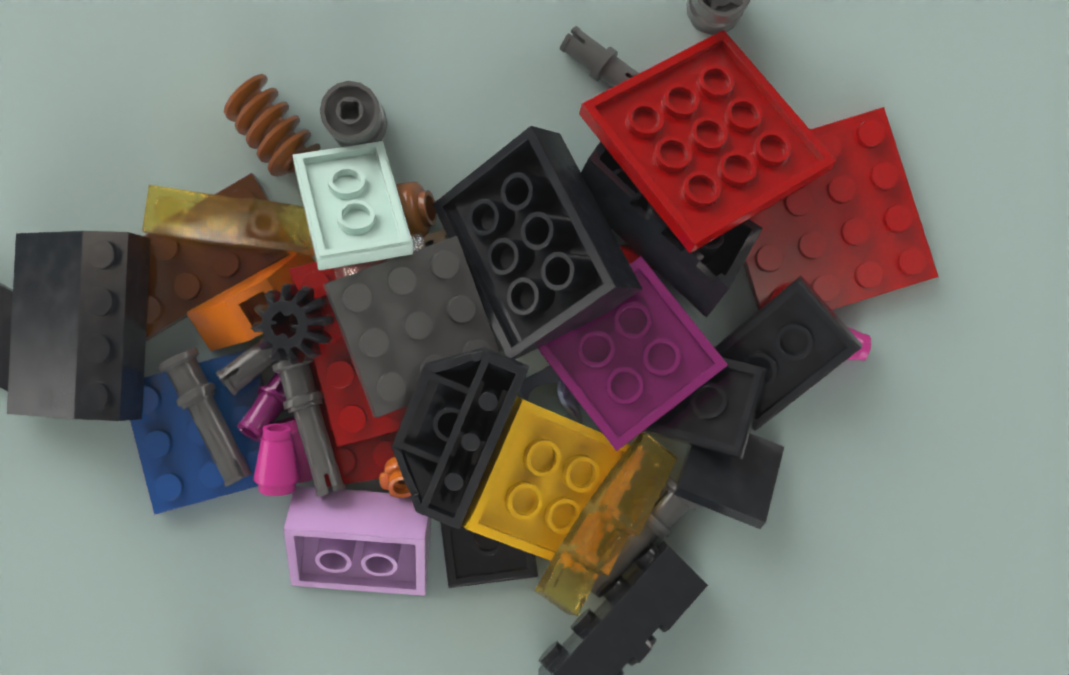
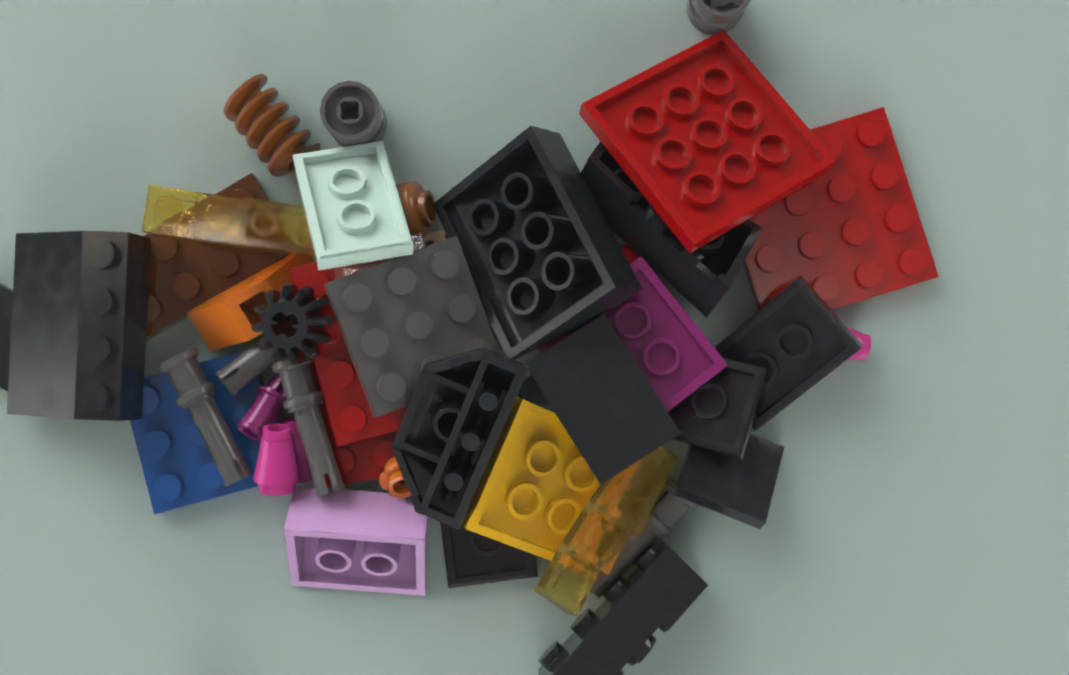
(600, 61): dark grey pin -> none
(602, 399): none -> black tile

